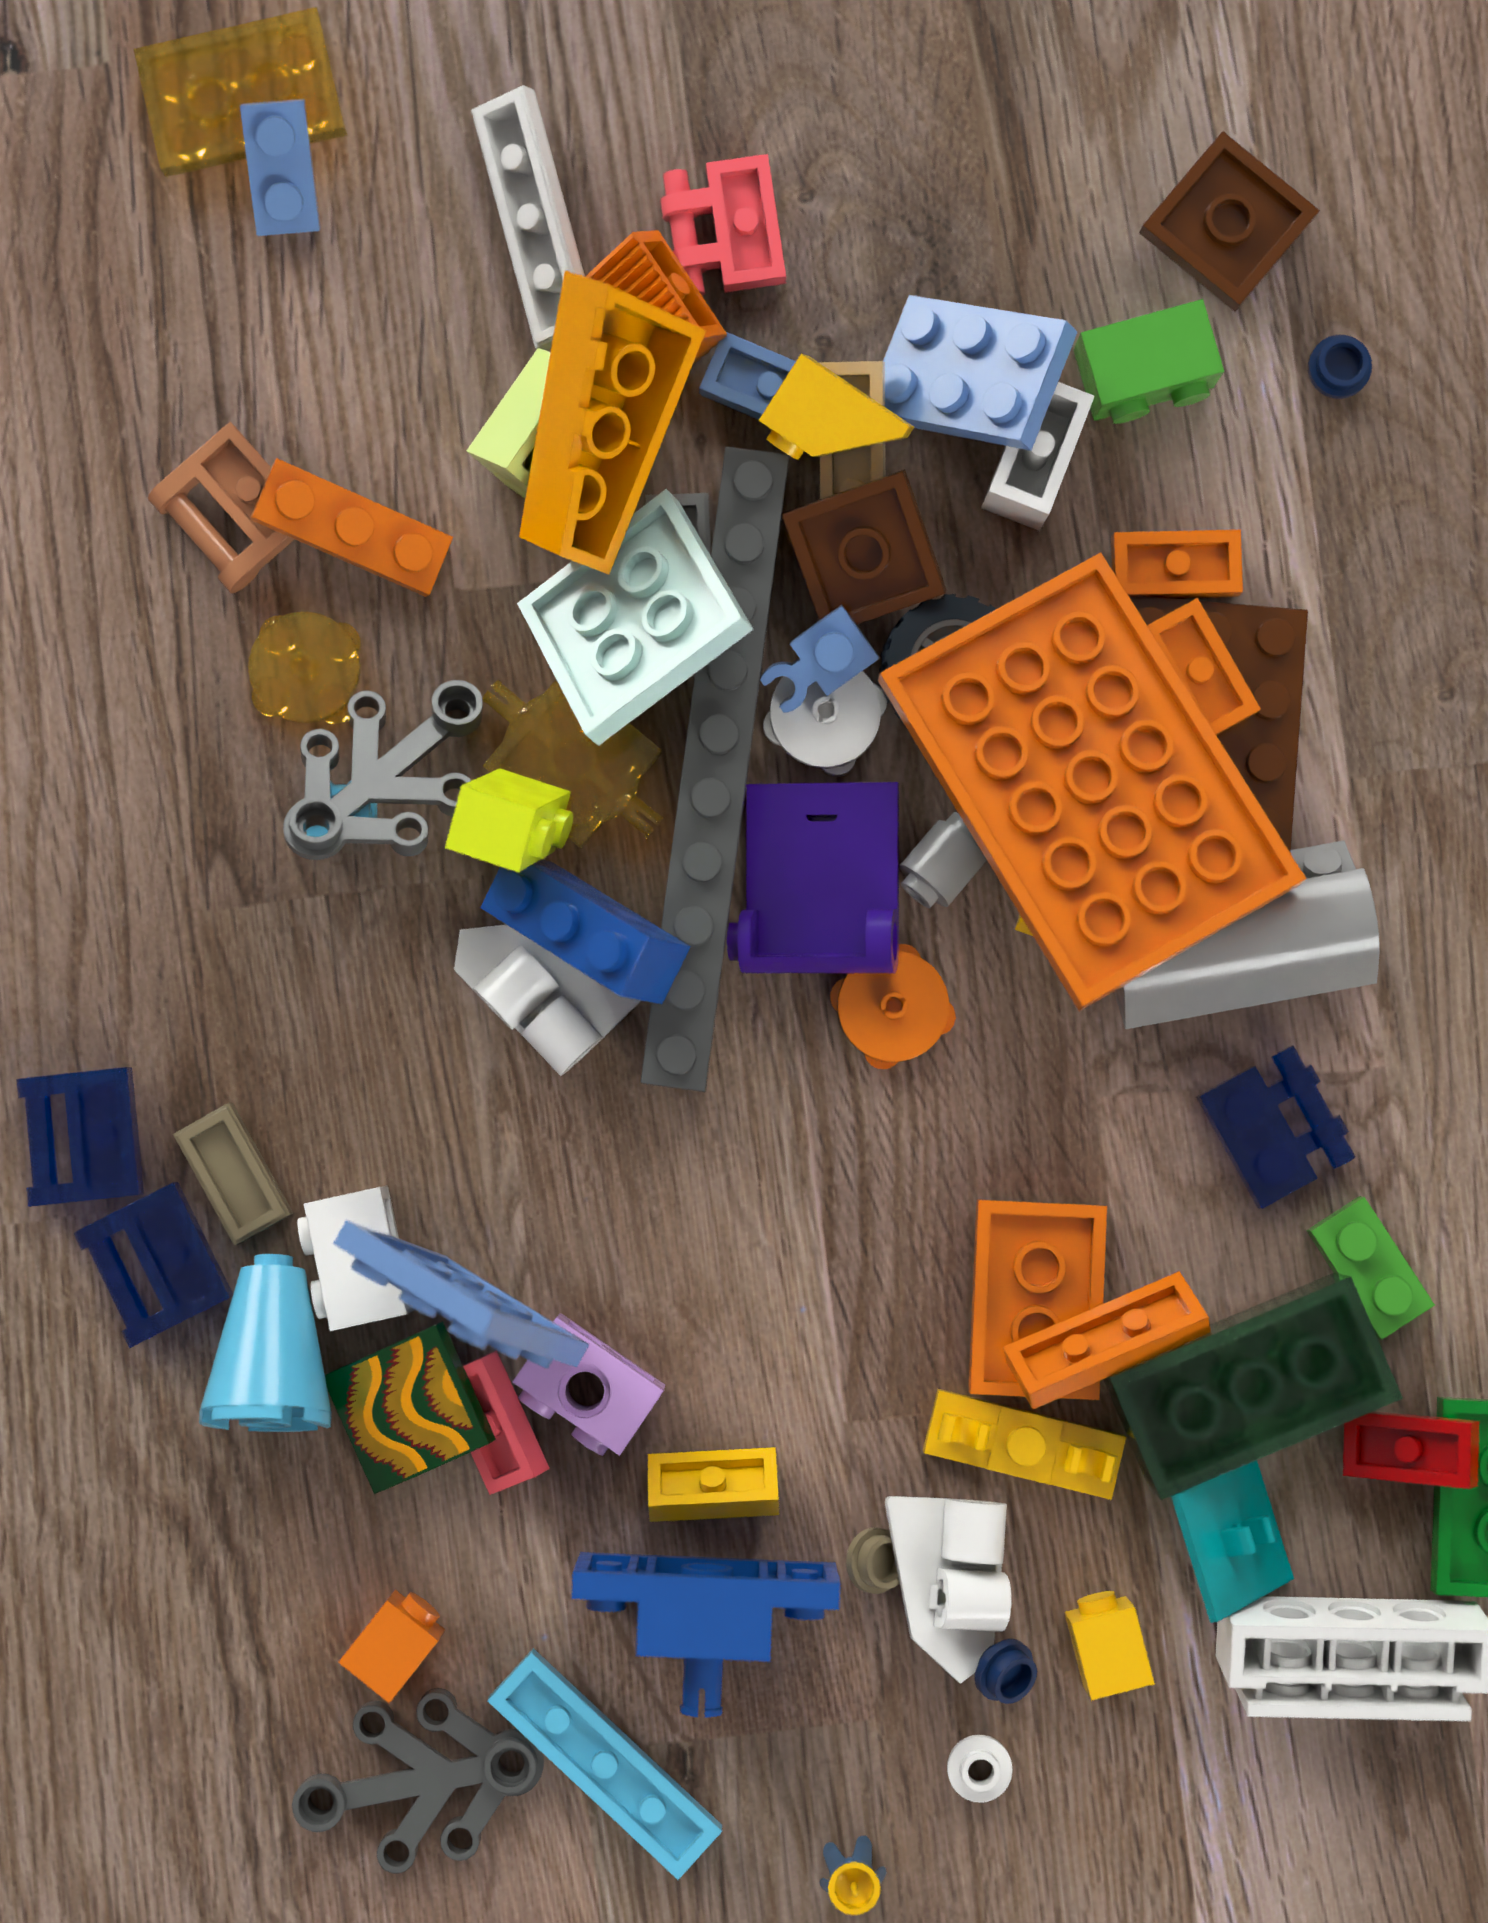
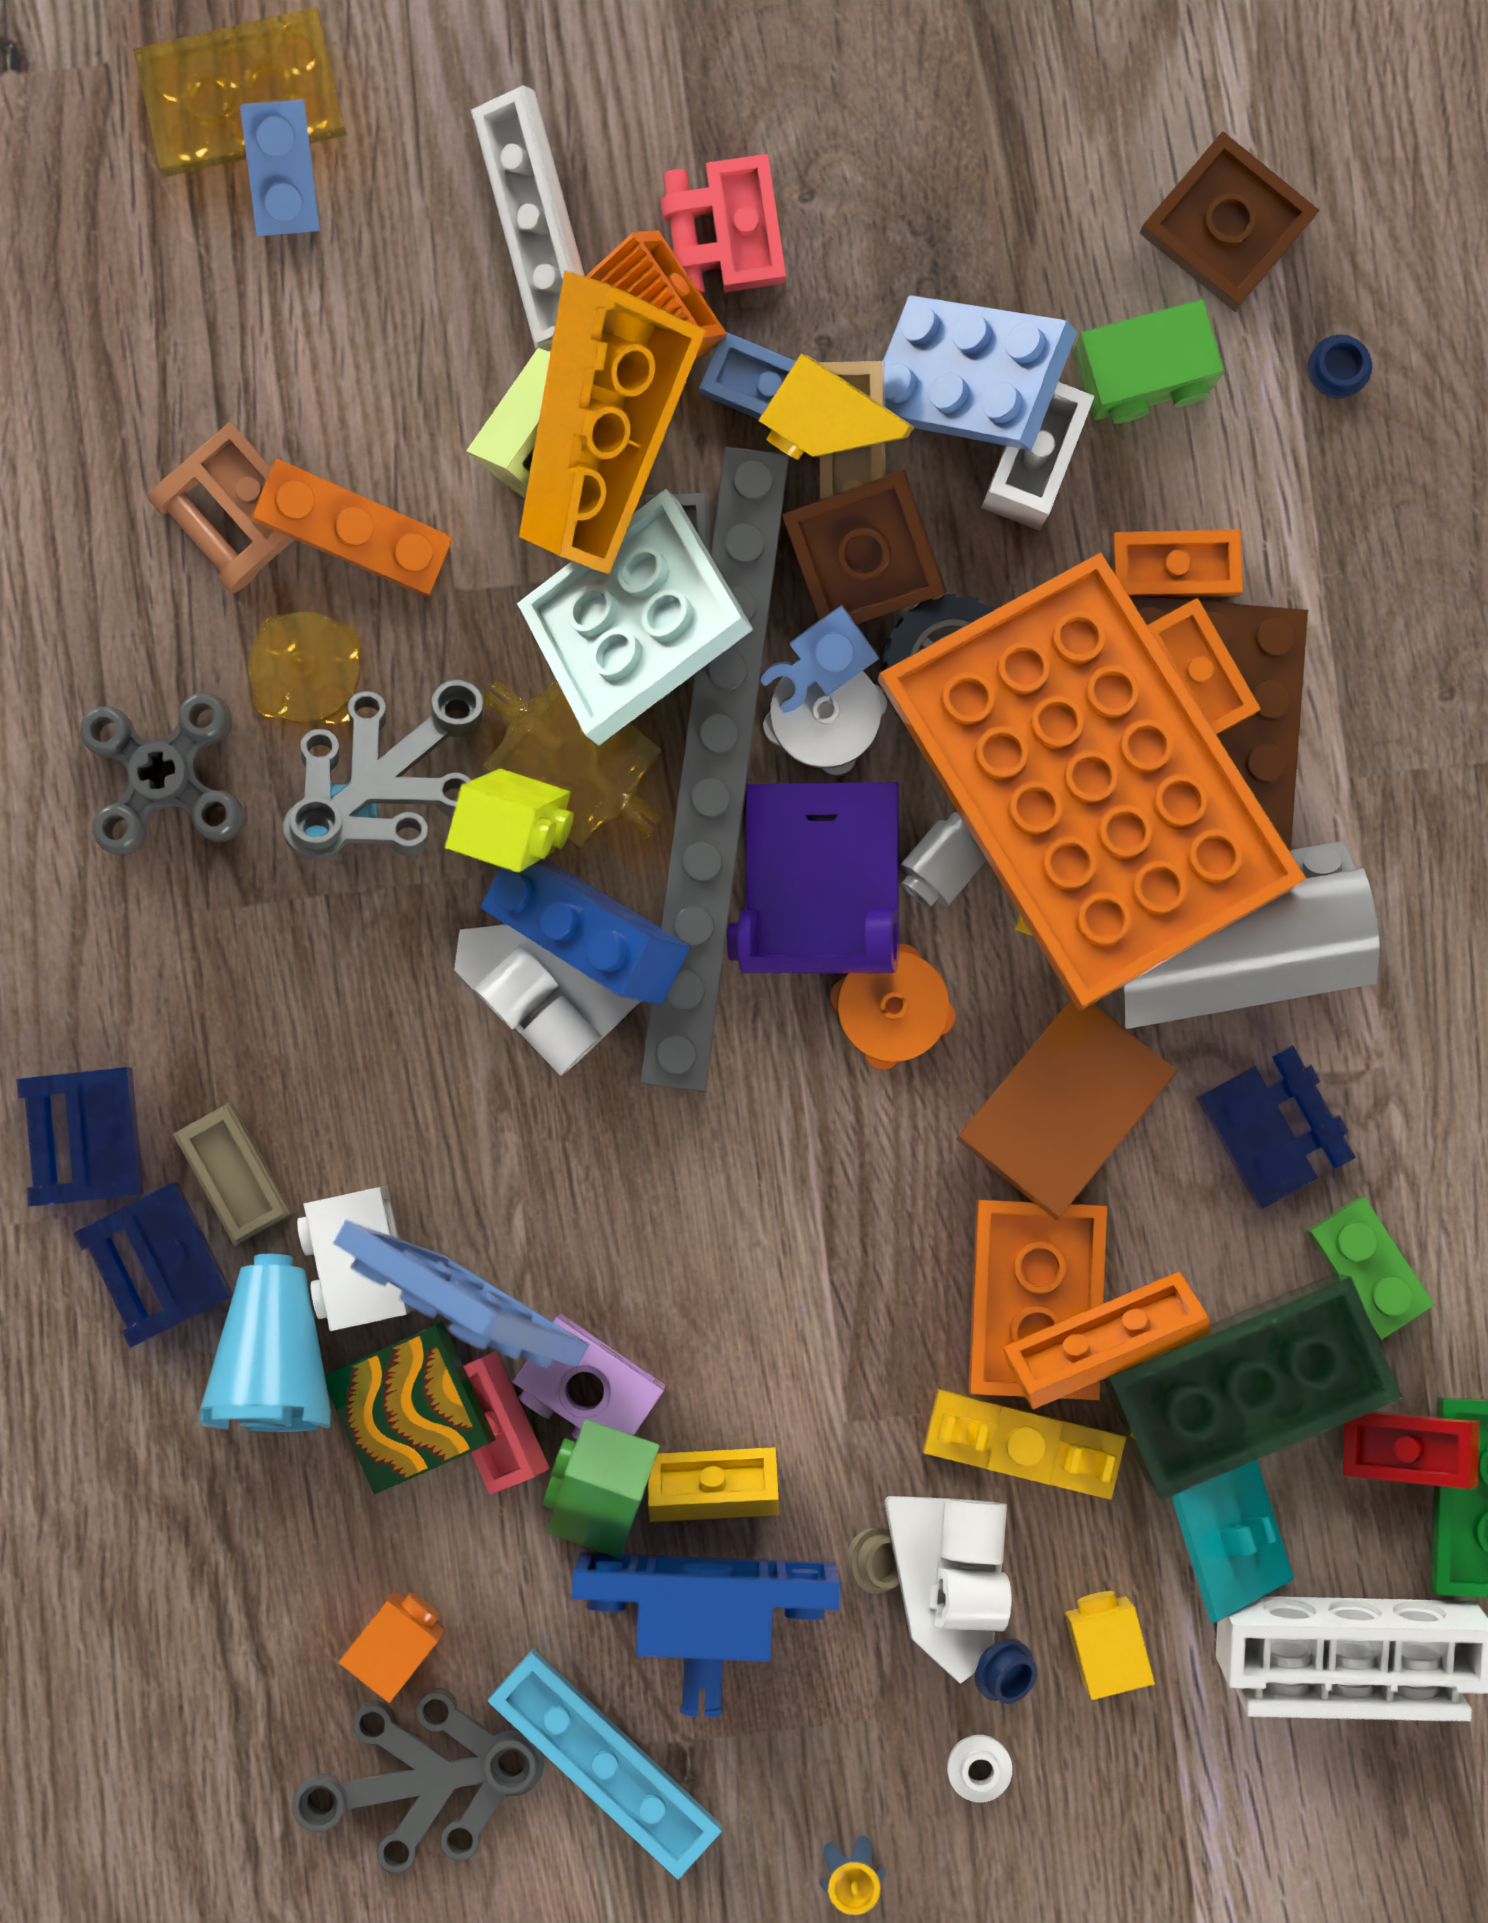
(145, 757): none -> dark grey gear
(598, 1487): none -> bright green brick
(1066, 1106): none -> dark orange tile

